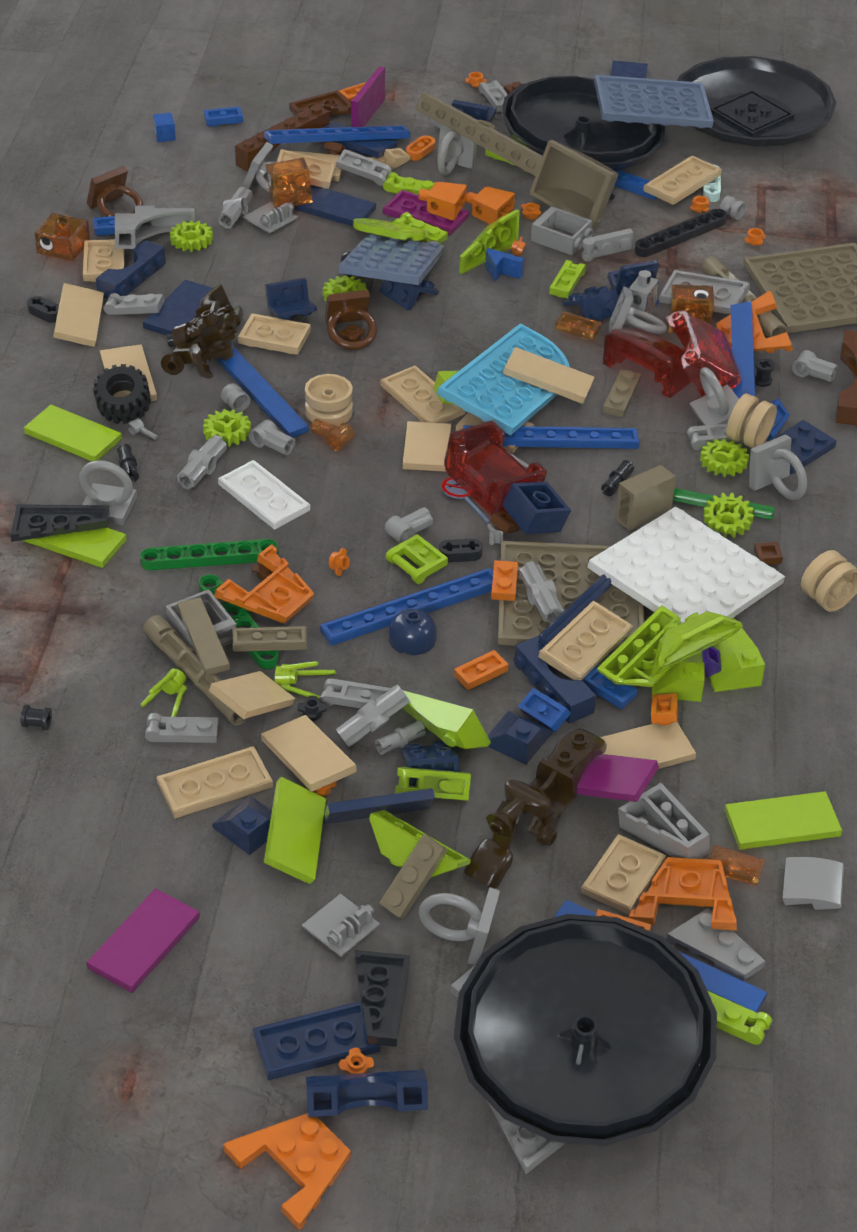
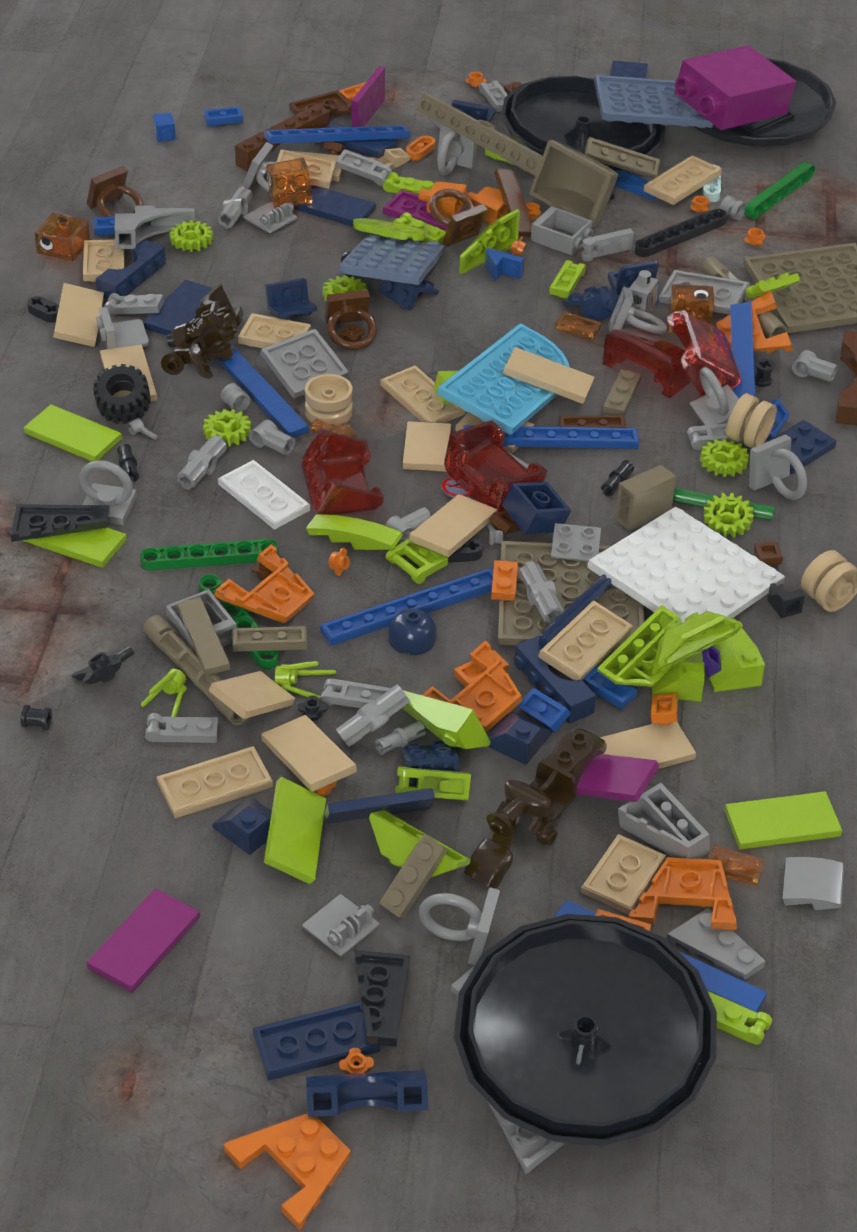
(103, 667): none -> black animal
(120, 333): none -> light grey bracket
(301, 359): none -> light grey plate
(337, 476): none -> clear red windscreen
(361, 533): none -> lime slope
(452, 525): none -> tan tile
(462, 225): none -> reddish brown tile
(490, 694): none -> orange wing
(513, 199): none -> reddish brown tile
(575, 542): none -> light grey hinge
(593, 421): none -> reddish brown tile
(622, 158): none -> dark tan tile
(734, 87): none -> magenta brick
(779, 190): none -> green beam
(782, 282): none -> lime plate
(787, 602): none -> black panel

